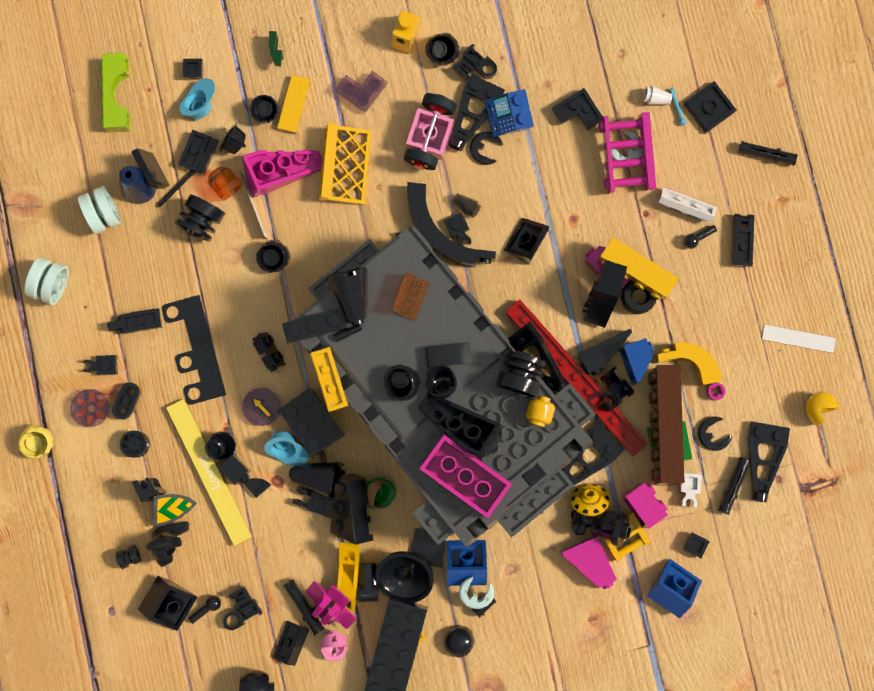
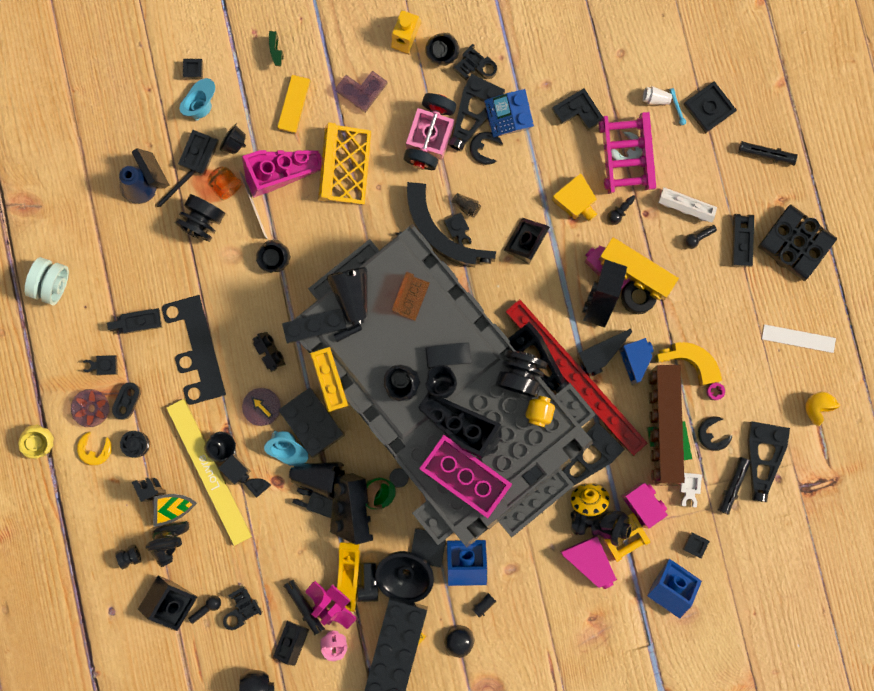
(91, 458): none -> yellow head
(99, 210): light aqua wheel -> none
(114, 70): lime arch -> none
(264, 109): black hair -> none
(399, 477): none -> black tile
(472, 601): light aqua head -> none
(576, 199): none -> yellow torso
(615, 216): none -> black bar
(616, 390): black piece -> none
(820, 244): none -> black connector

